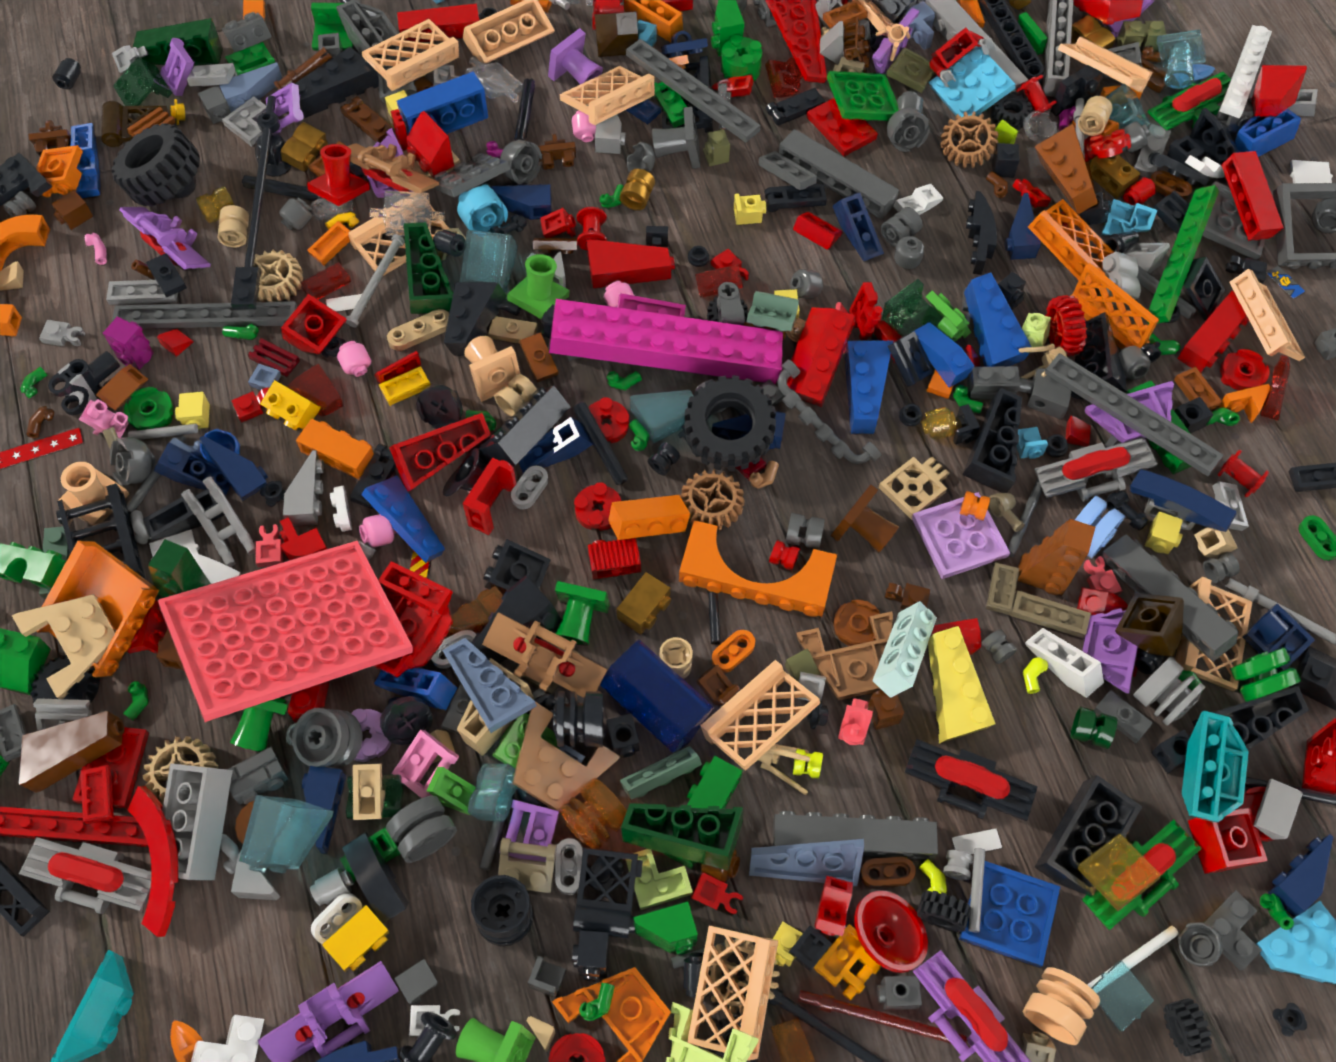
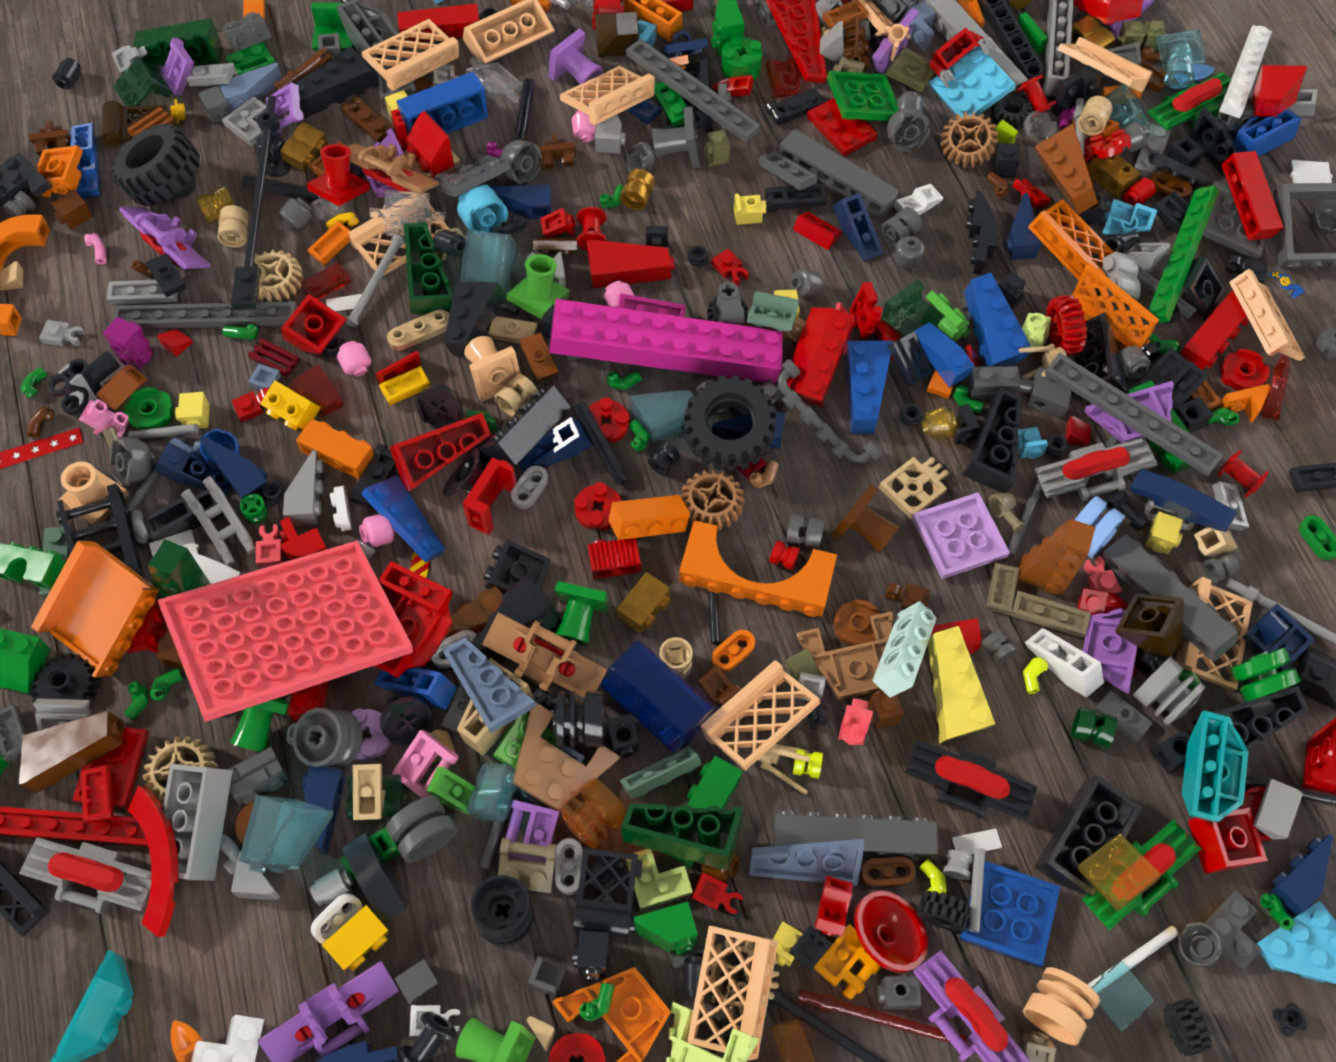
(81, 630): tan wing -> none
(163, 683): none -> green arm
(253, 502): none -> green wheel
(709, 281): clear red plate -> none
(974, 505): orange wheel -> none
(1175, 368): none -> black slope
(1206, 167): white slope -> none

